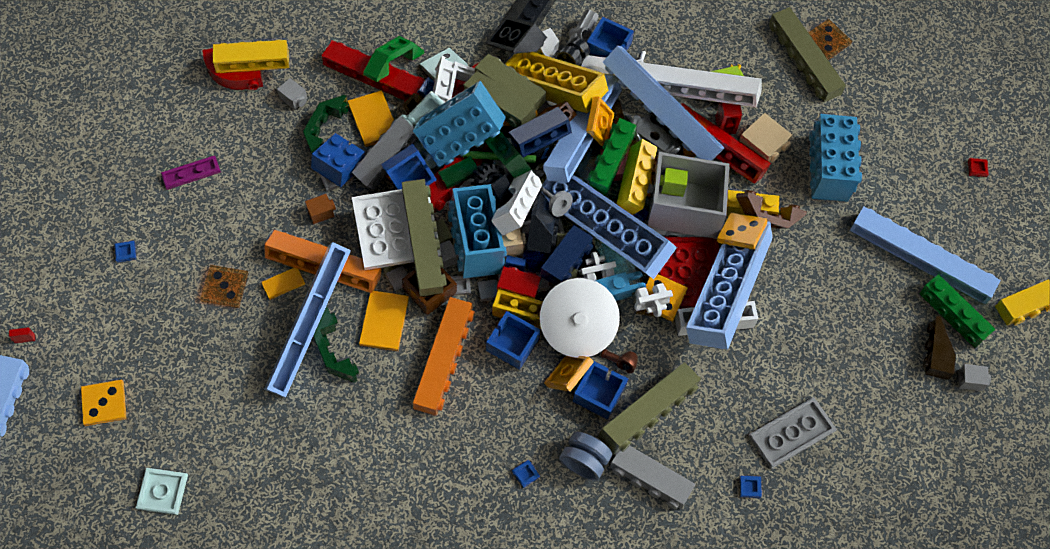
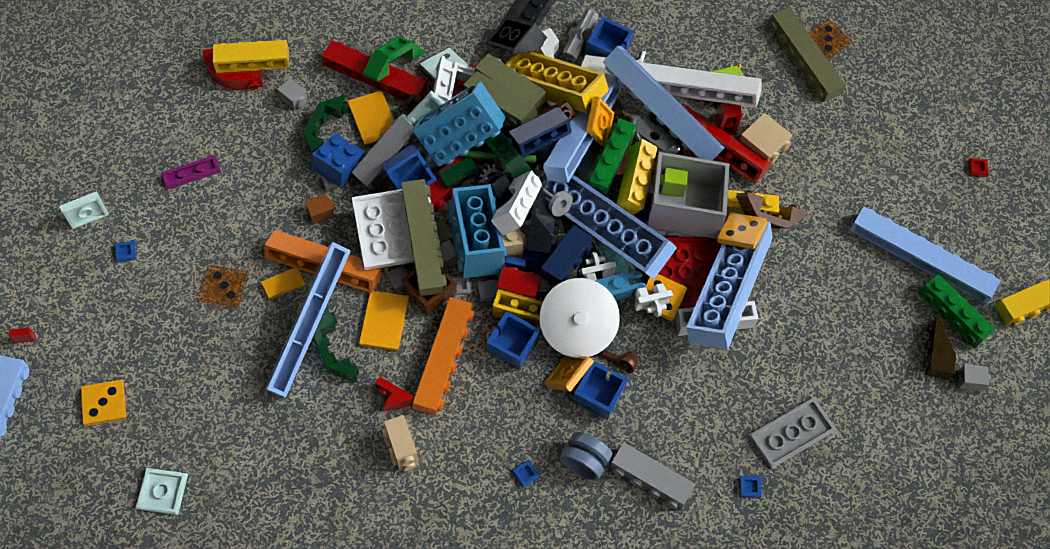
(84, 210): none -> light aqua tile
(397, 397): none -> red slope
(402, 446): none -> tan brick
(426, 87): blue tile -> none
(574, 51): black wheel -> none
(649, 409): olive brick -> none
(834, 157): dark azure brick -> none

